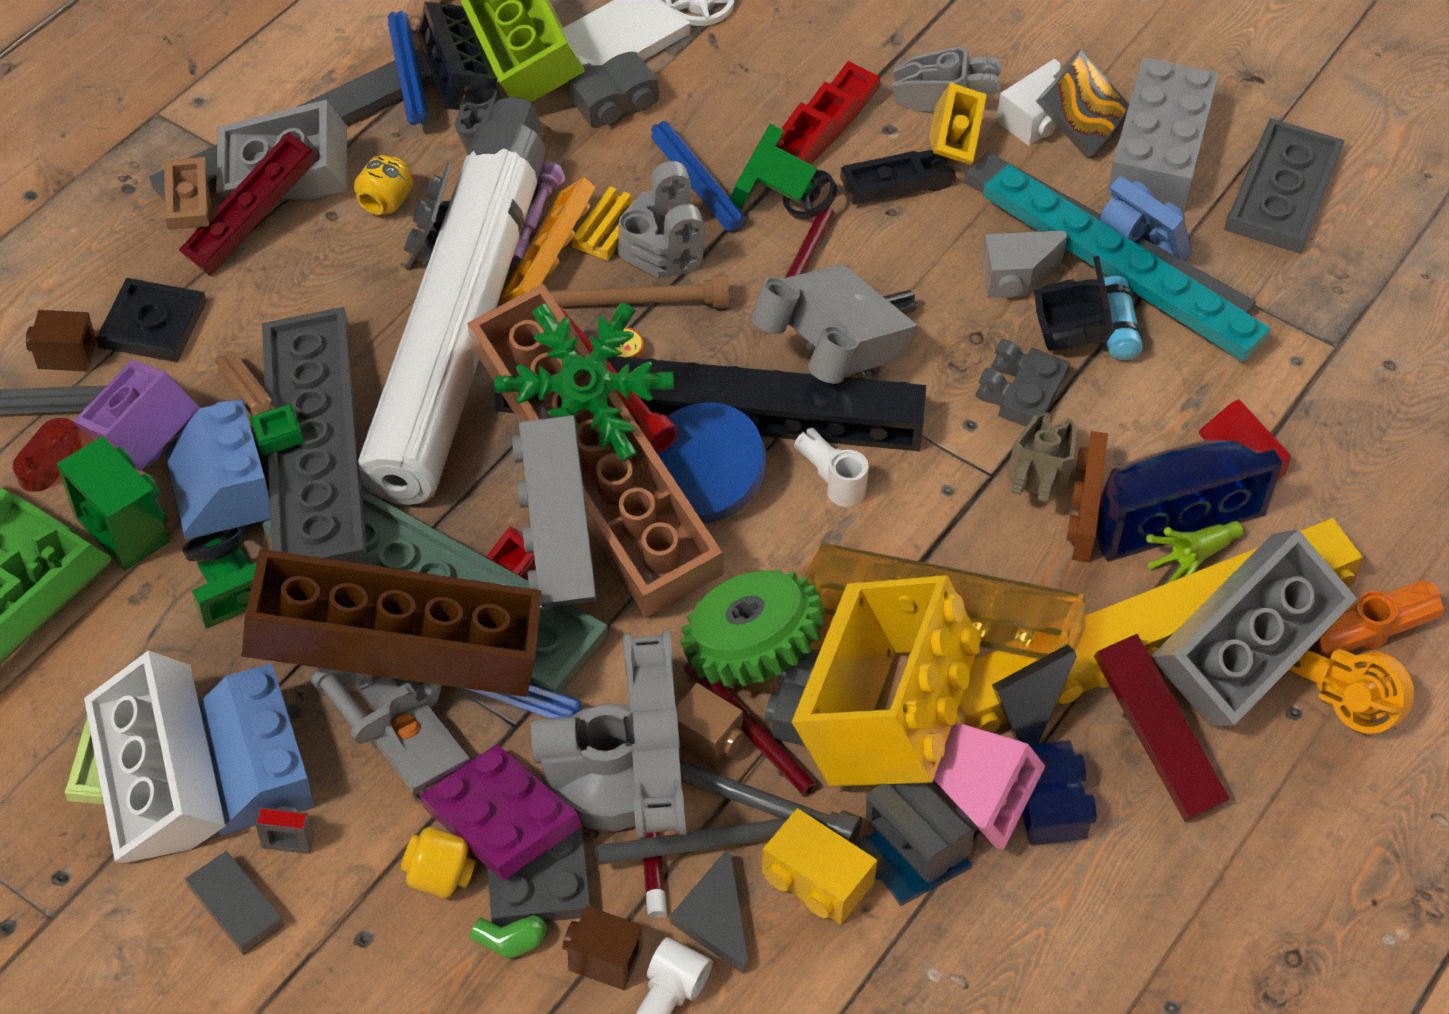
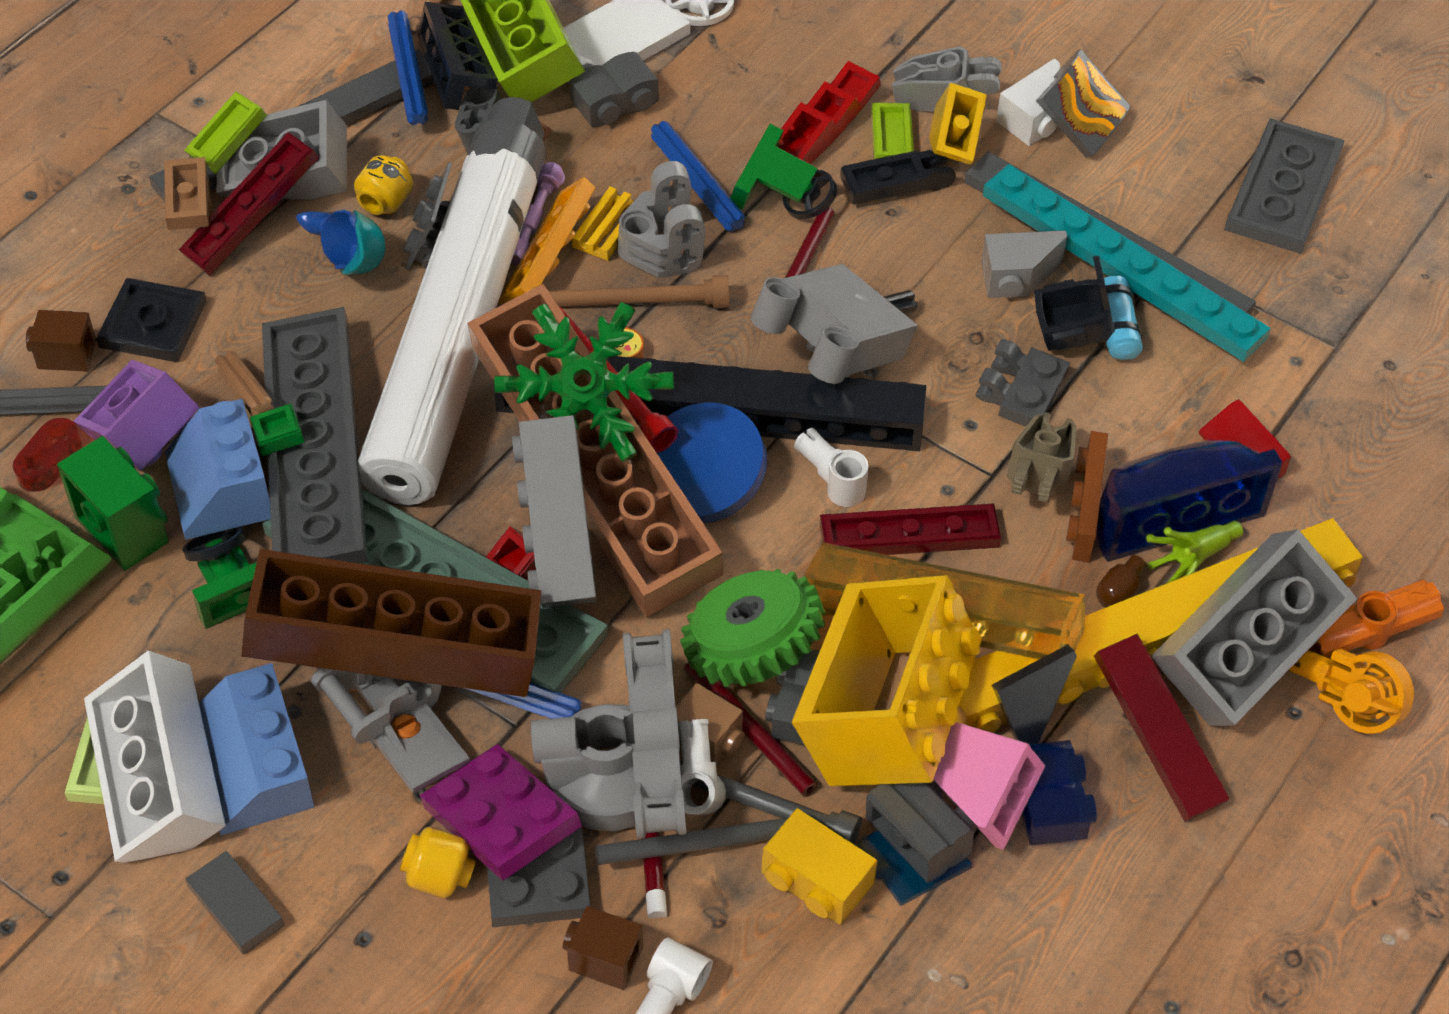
(226, 131): none -> lime tile
(284, 829): dark grey plate -> none
(347, 239): none -> hair
(512, 939): bright green arm -> none
(698, 766): none -> white pin
(713, 914): dark grey tile -> none
(891, 129): none -> lime tile
(914, 529): none -> dark red tile
(1120, 582): none -> reddish brown cylinder
(1138, 215): medium blue plate -> none
(1164, 129): light grey brick -> none

